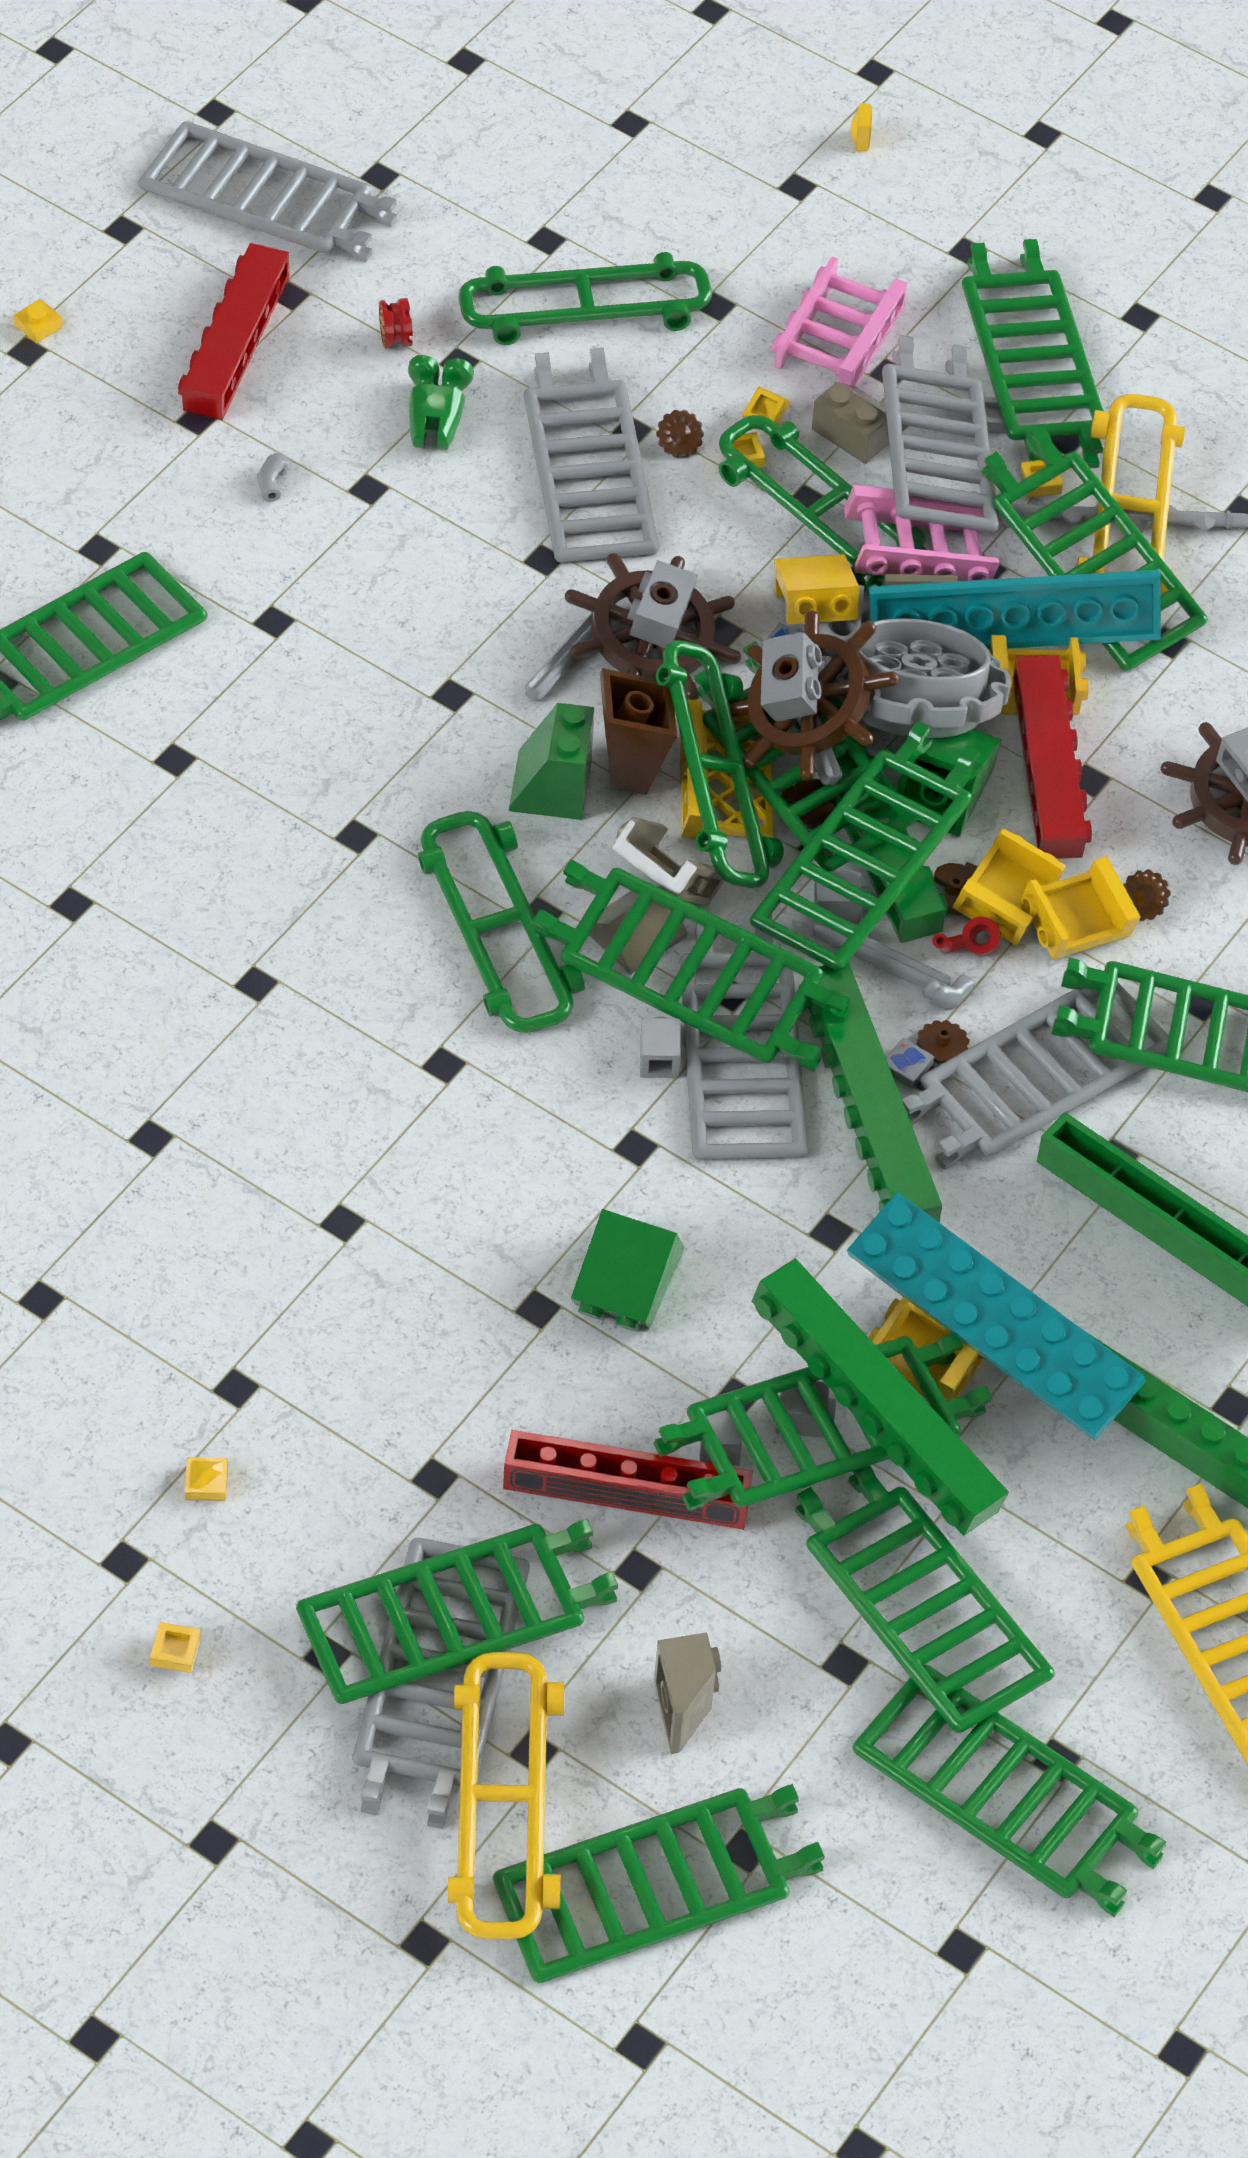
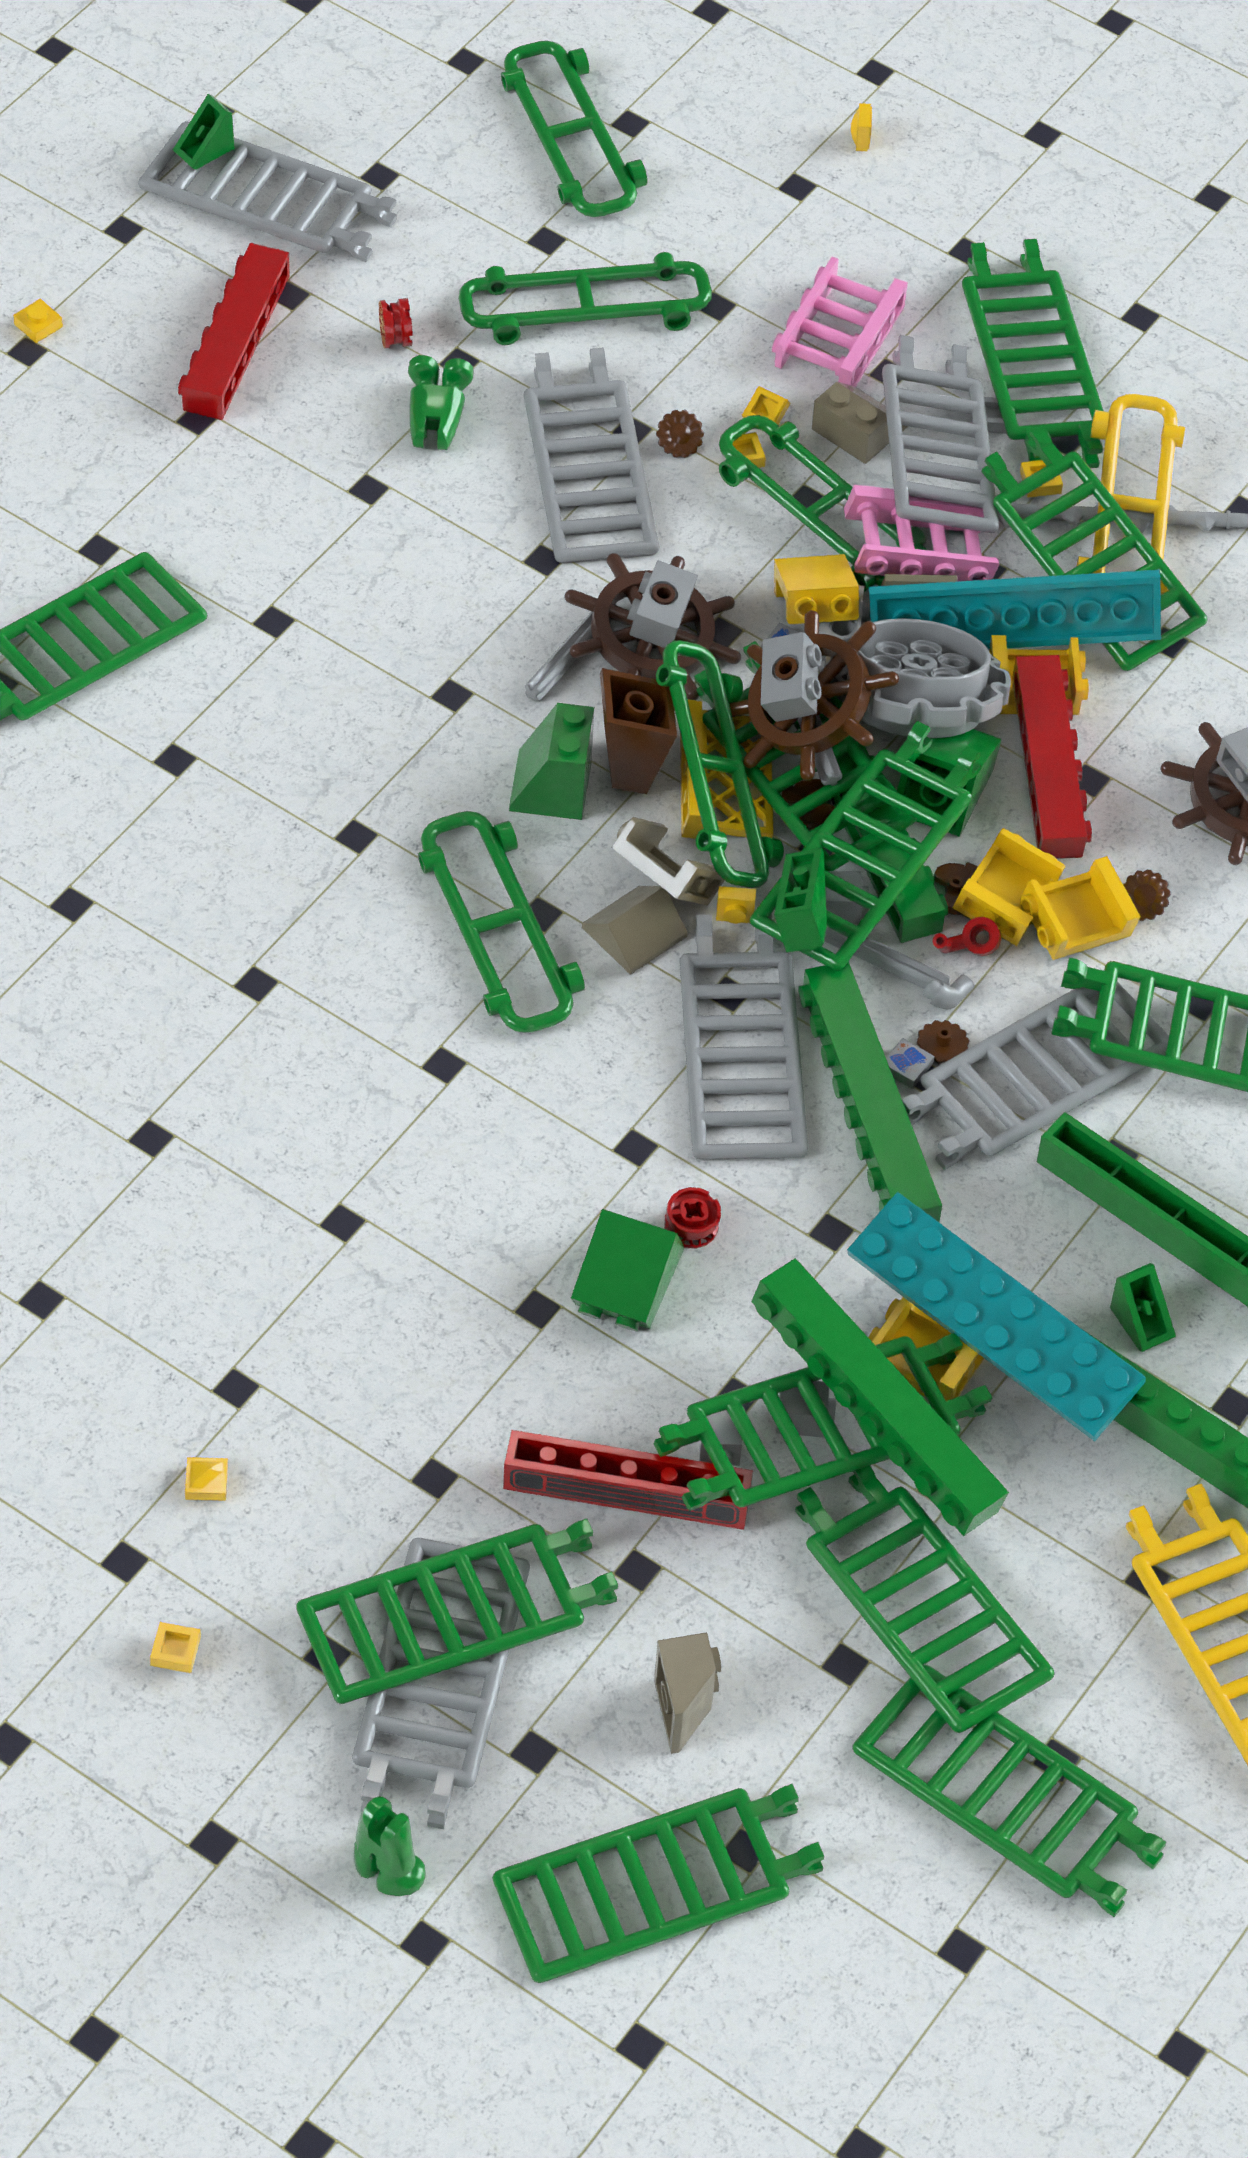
(207, 134): none -> green slope
(272, 467): light grey arm -> none
(386, 1848): none -> green piece
(541, 1888): yellow bar -> none
(572, 66): none -> green bar
(660, 1047): light grey brick -> none
(704, 1216): none -> red wheel
(735, 904): none -> yellow plate
(779, 1040): green bar -> none
(802, 901): none -> green slope
(1142, 1308): none -> green slope

